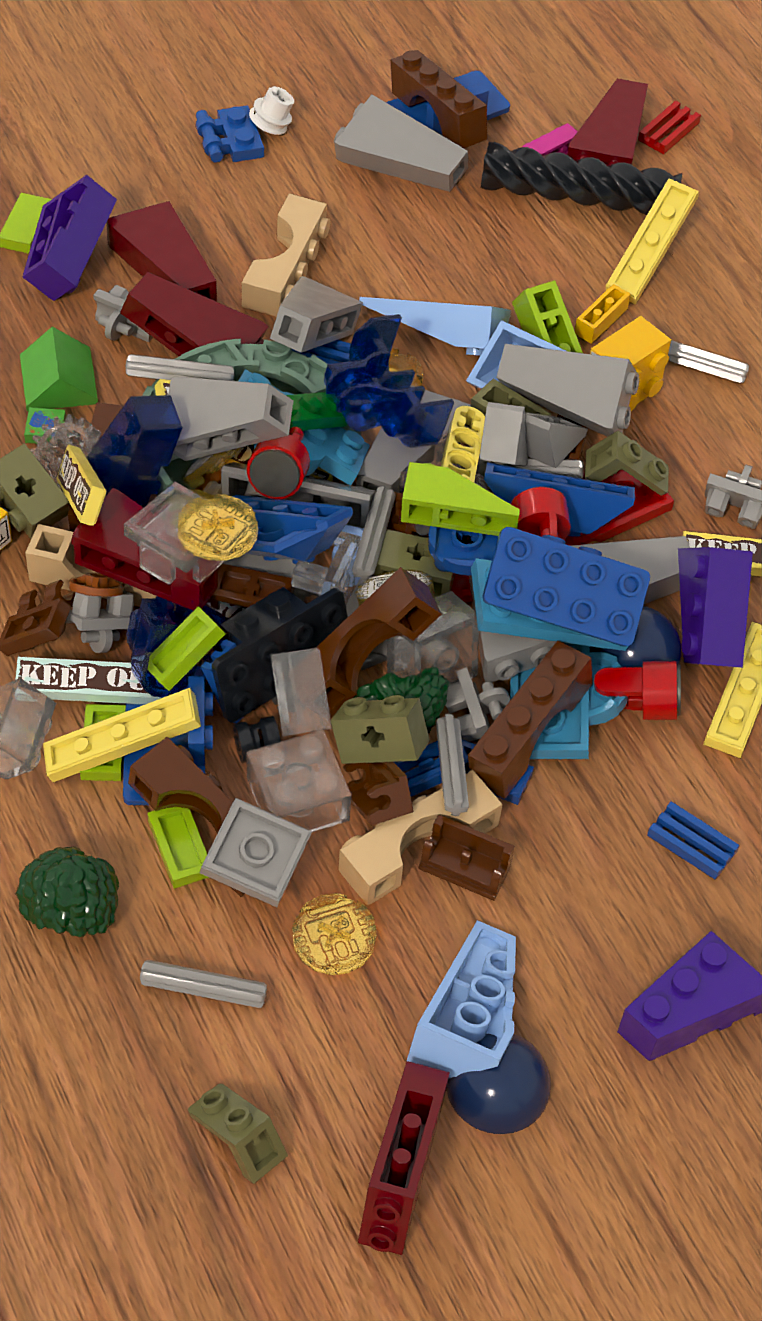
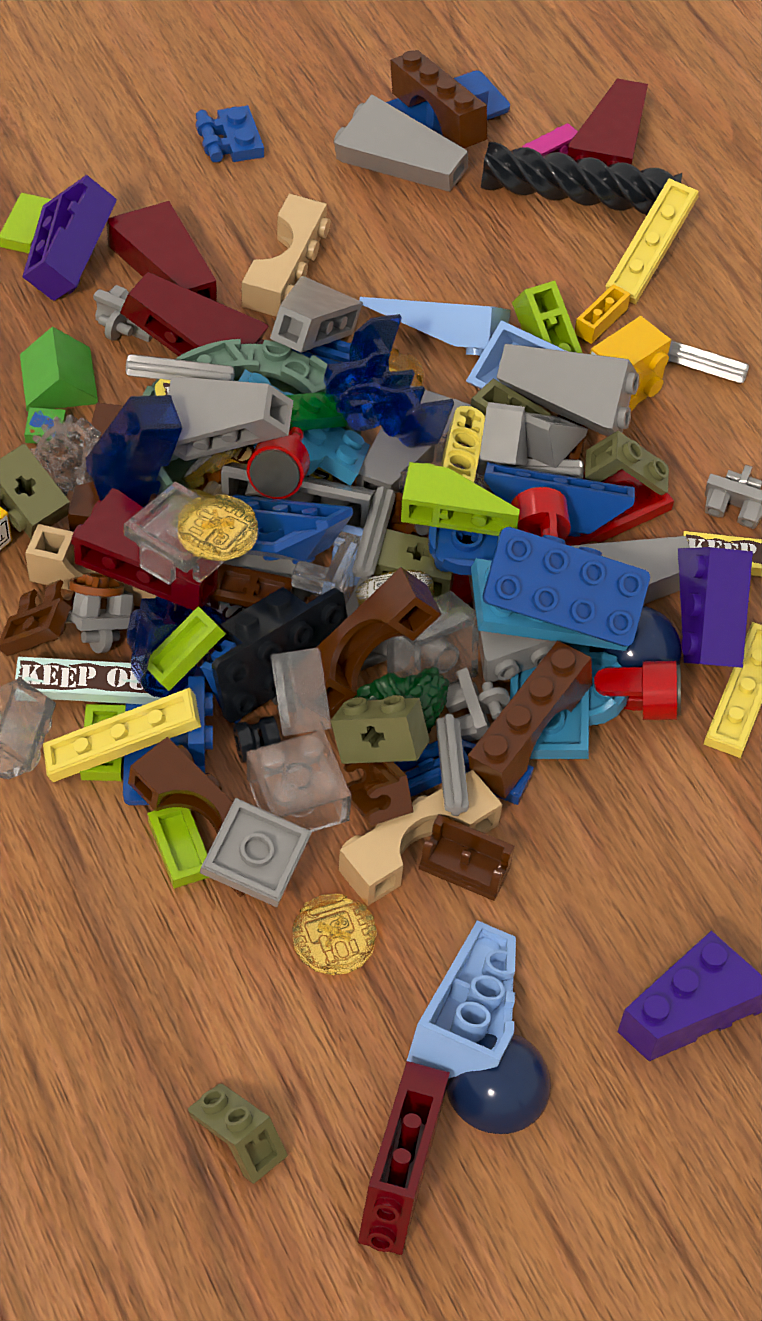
(69, 892): dark green hair -> none
(81, 485): tile -> none
(203, 983): light grey axle -> none
(273, 111): white piece -> none
(664, 125): red tile -> none
(697, 835): blue tile -> none

